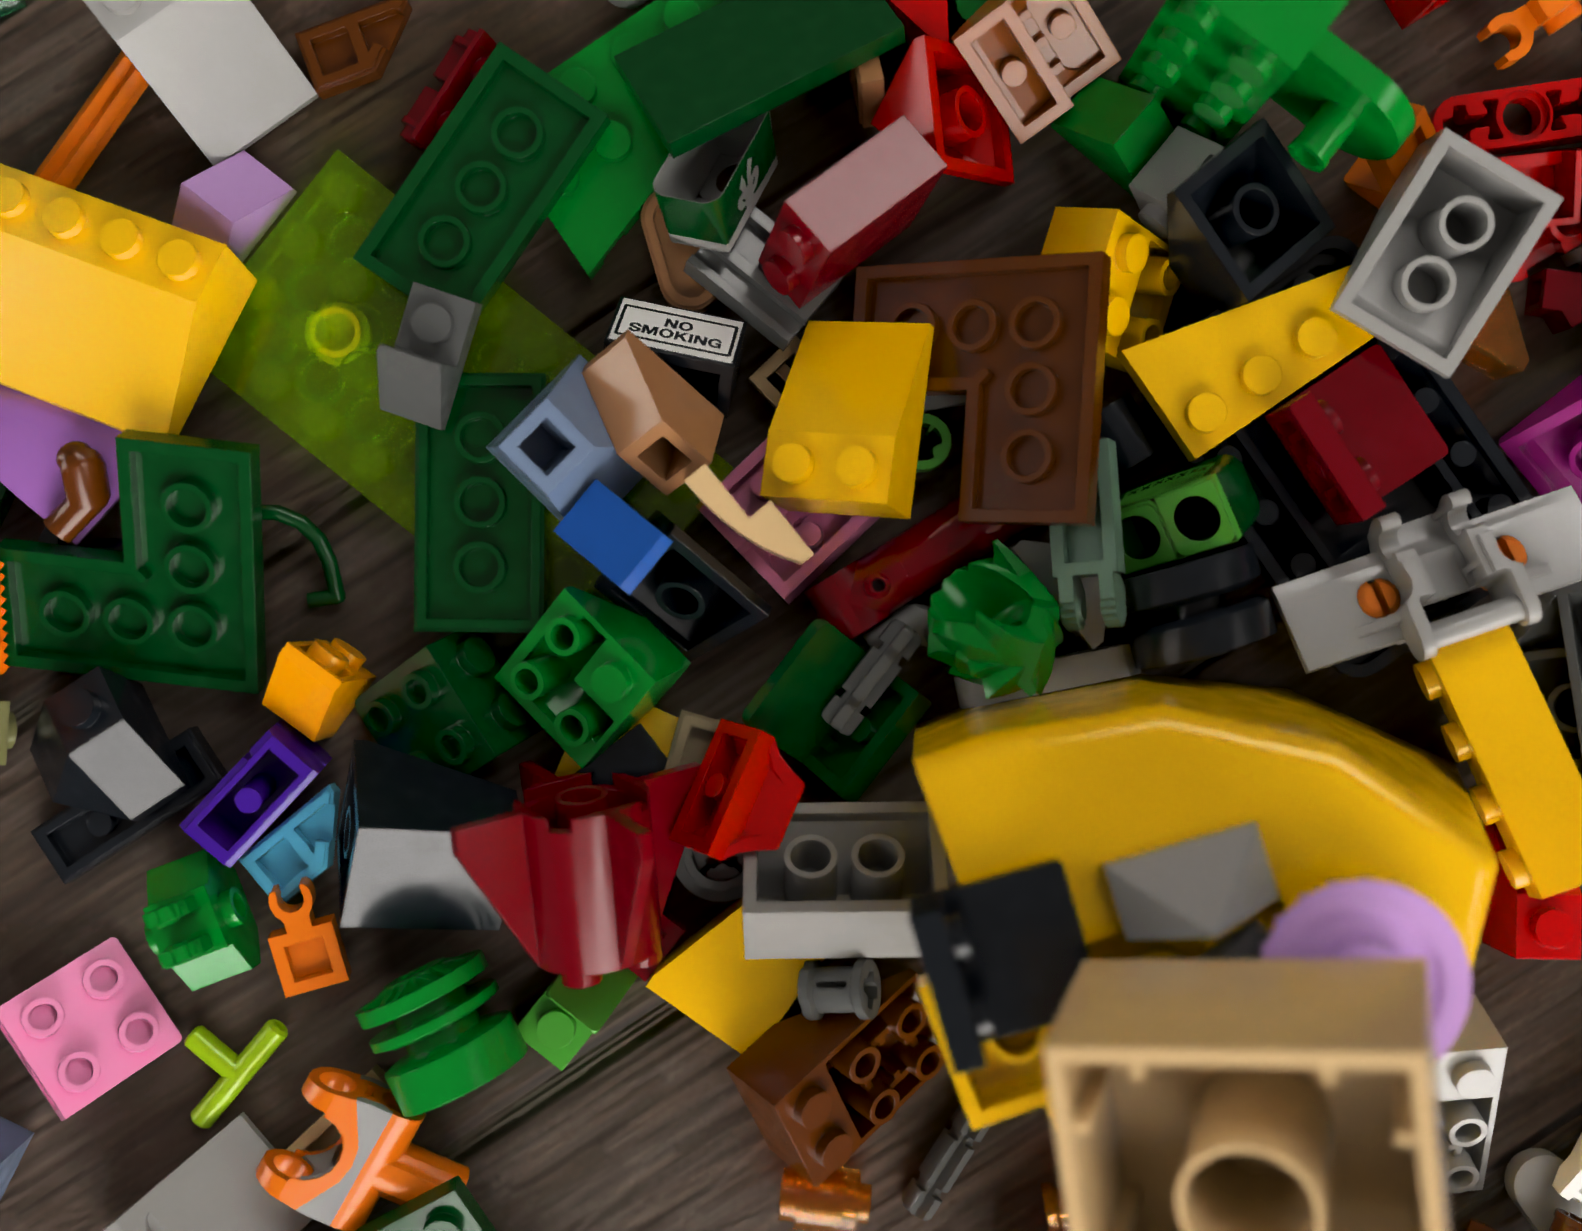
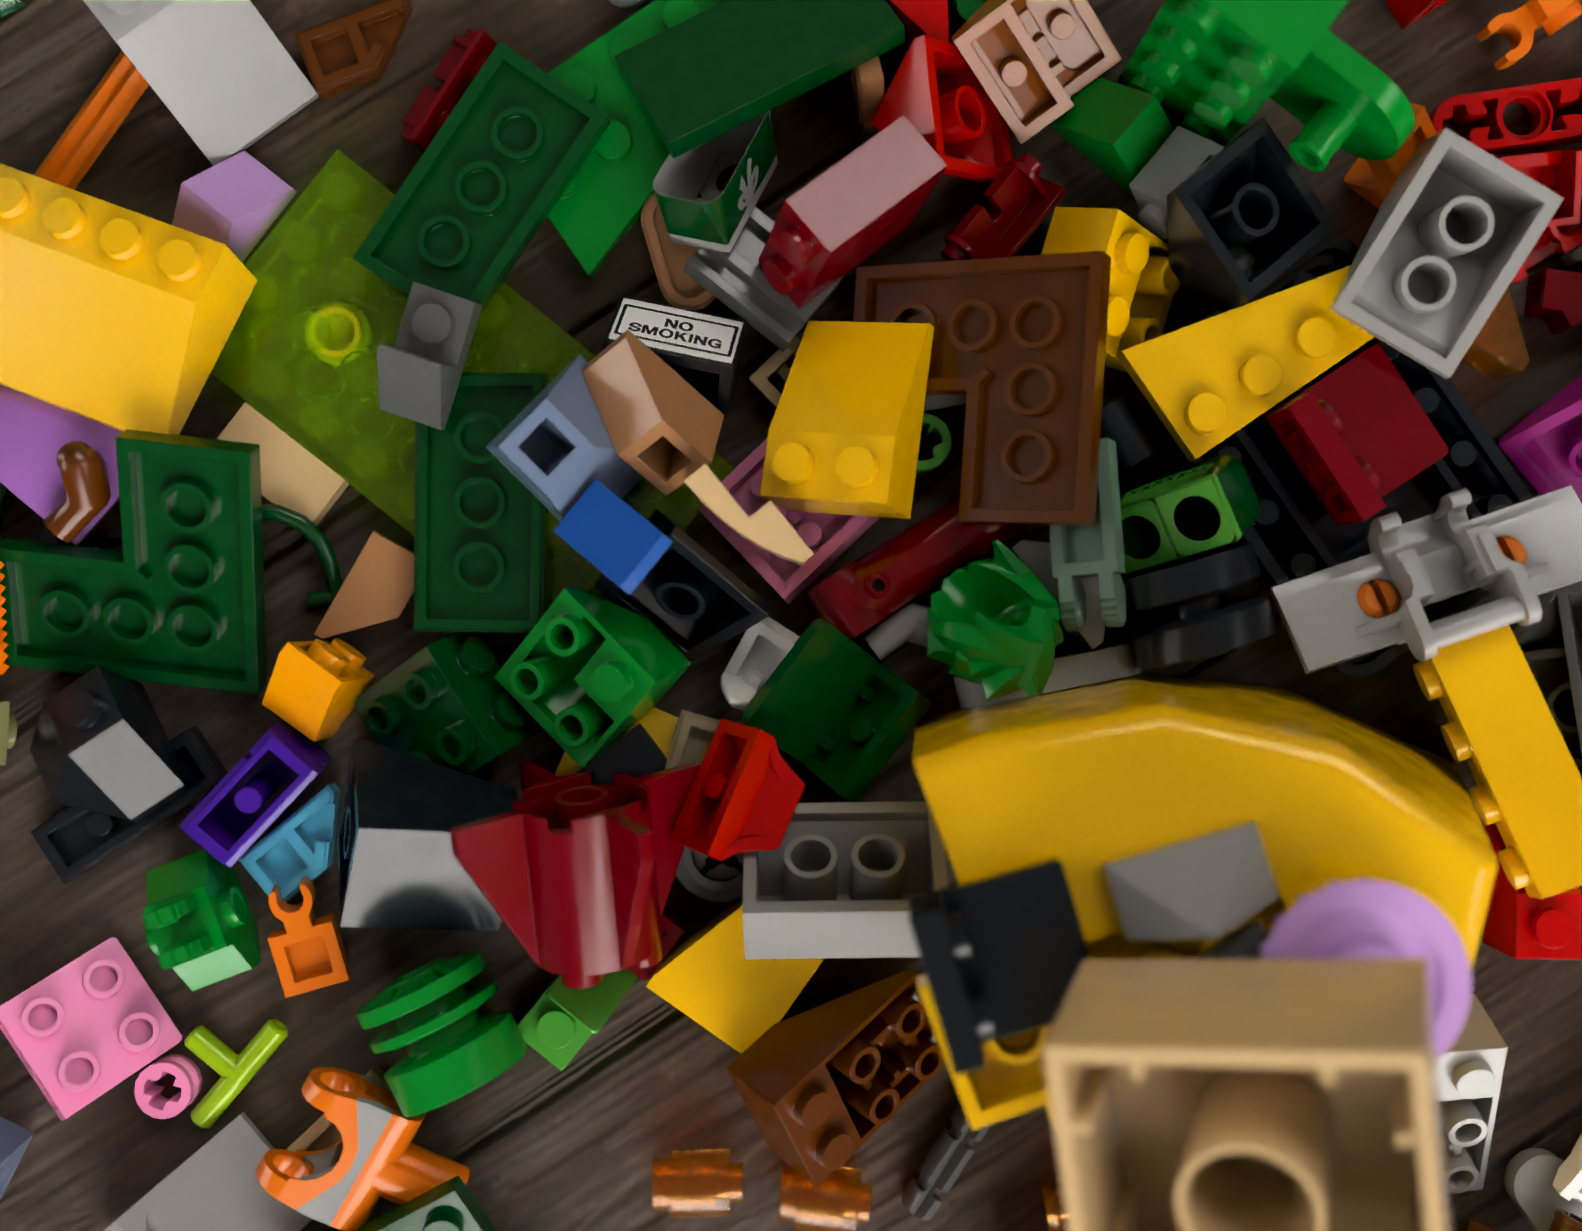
(149, 1095): none -> bright pink bush
(287, 469): none -> tan tile
(373, 589): none -> medium nougat tile
(697, 1183): none -> clear orange brick
(755, 660): none -> white plate
(839, 989): dark grey bush -> none
(871, 677): dark grey axle -> none
(1019, 206): none -> dark red hinge

